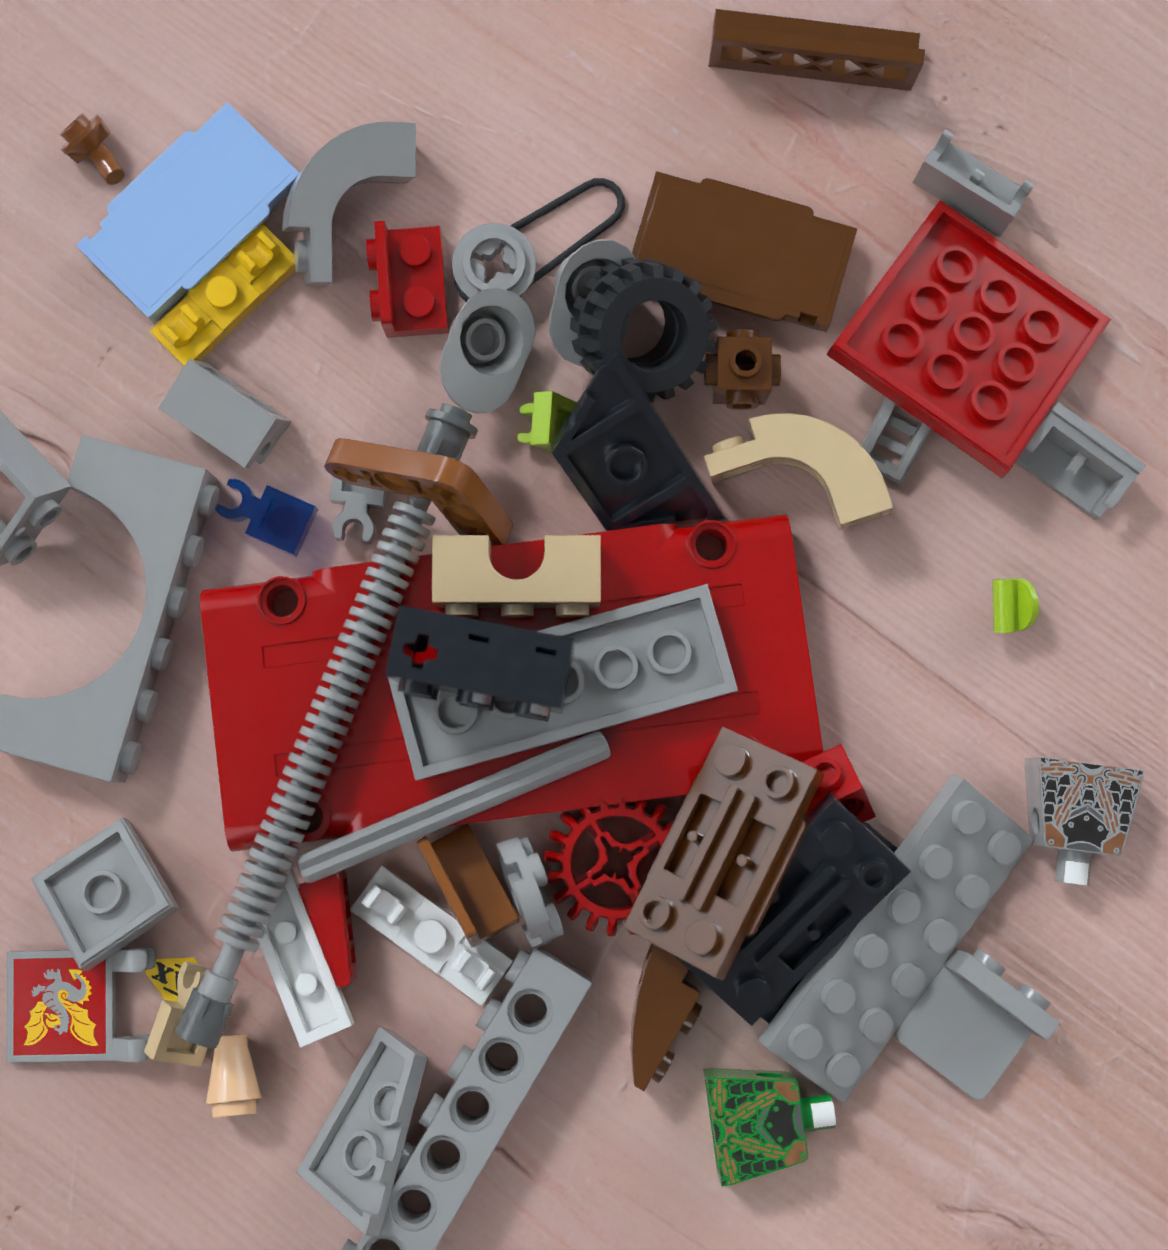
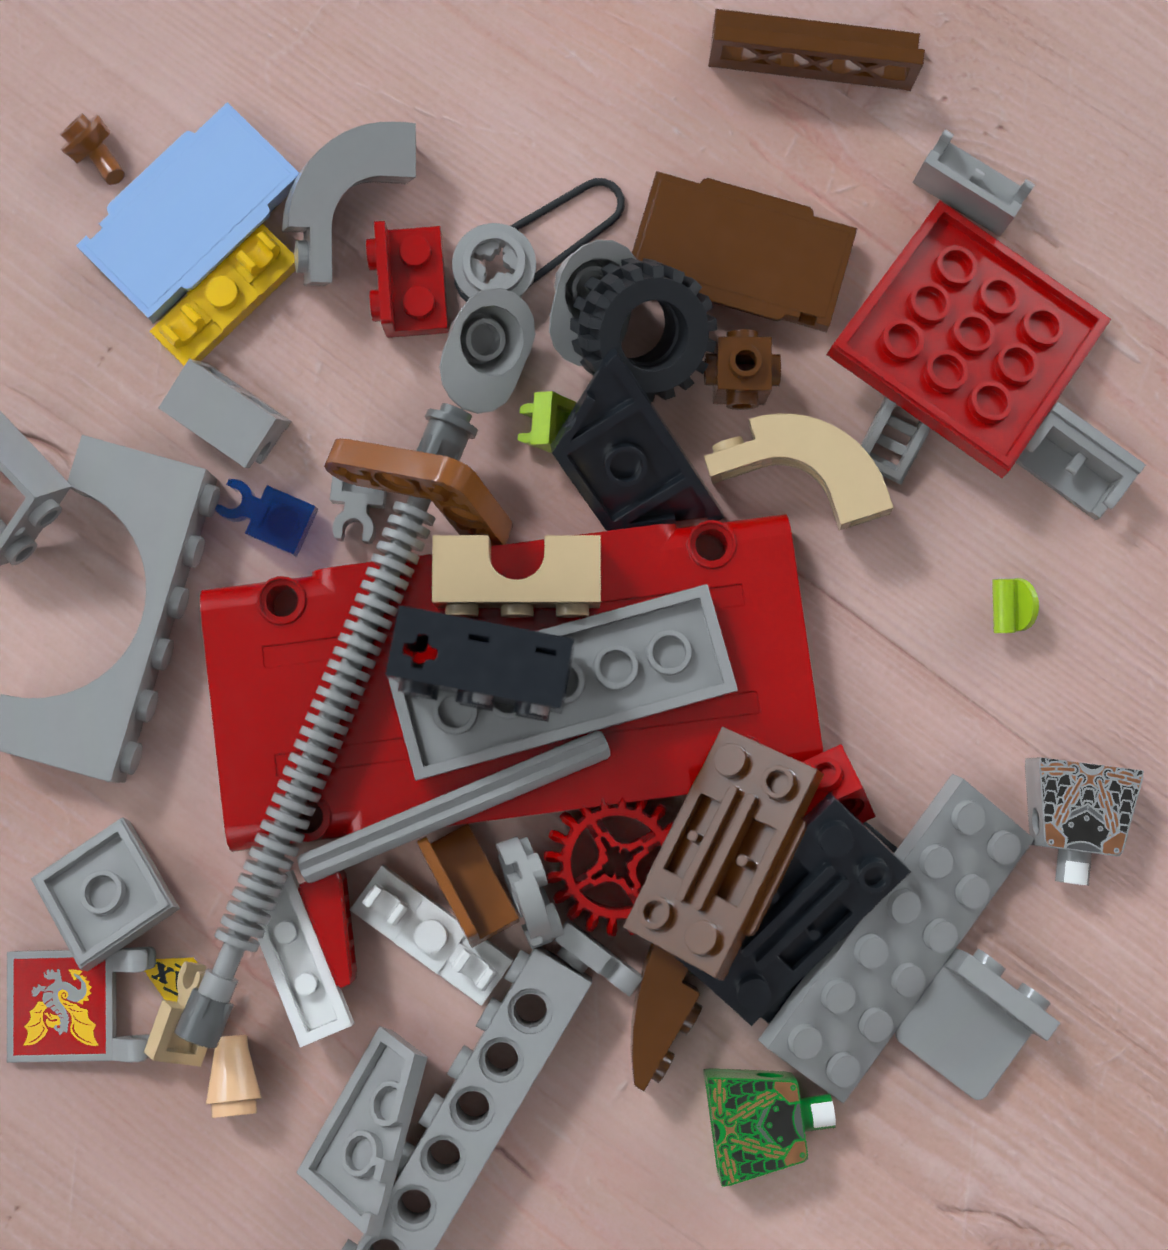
(583, 950): none -> light grey plate

